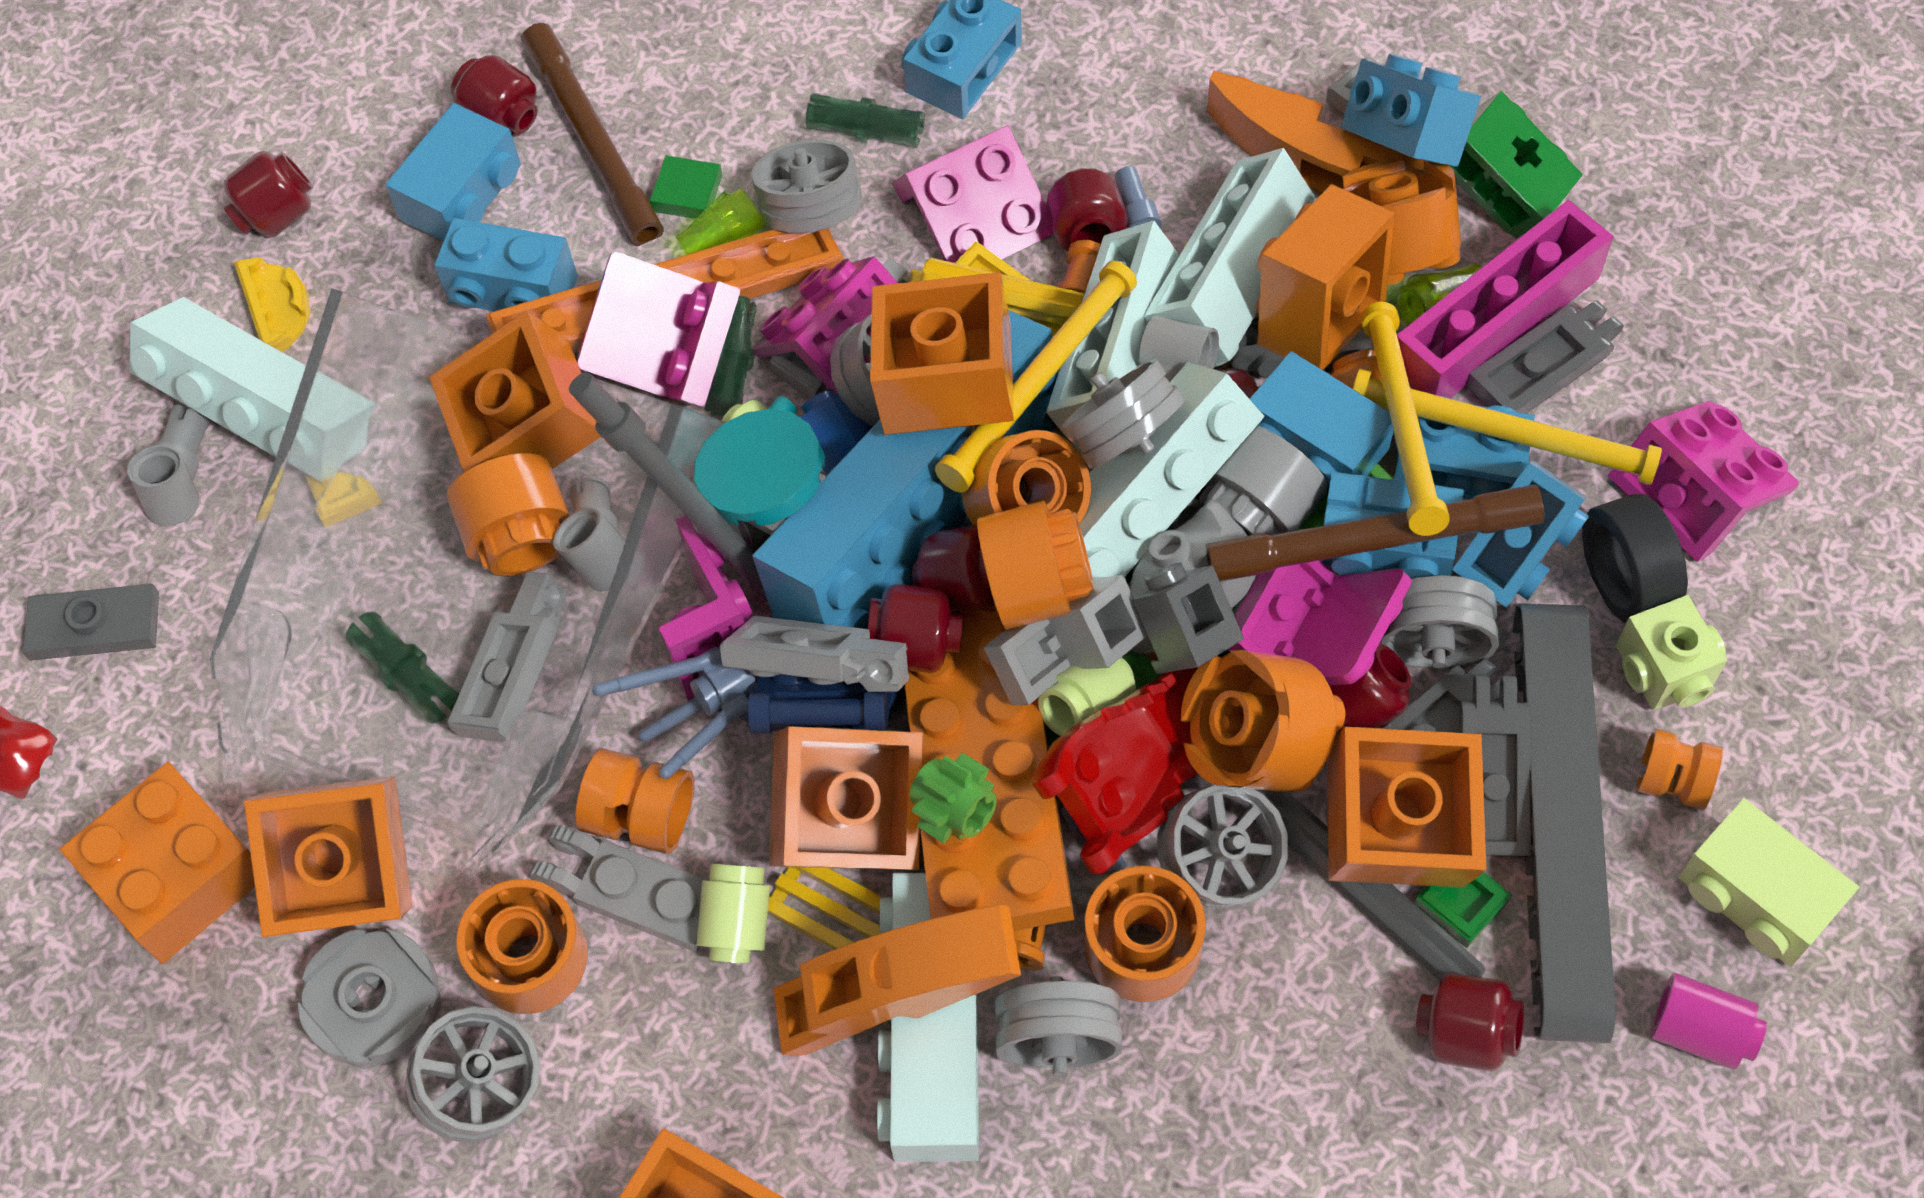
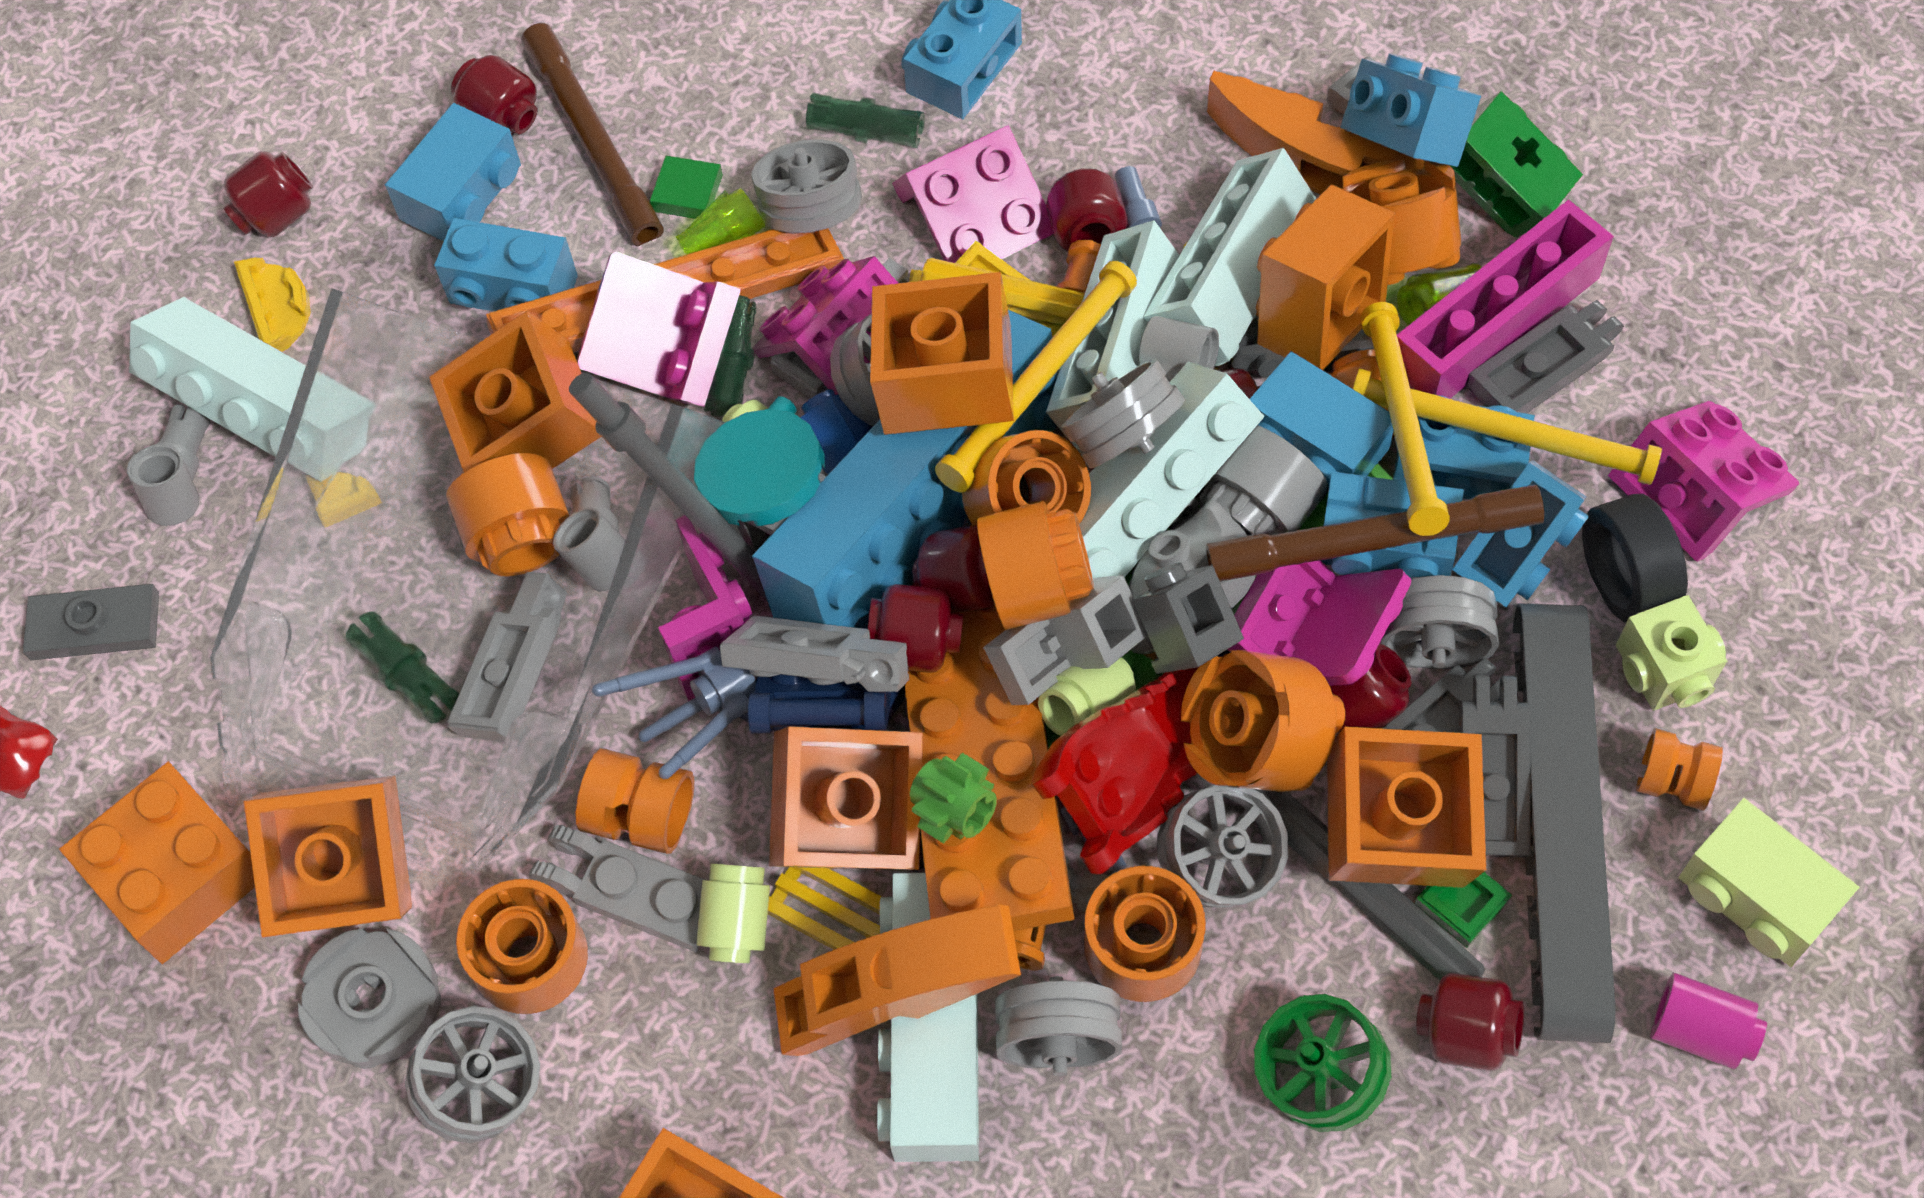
(1322, 1062): none -> green wheel

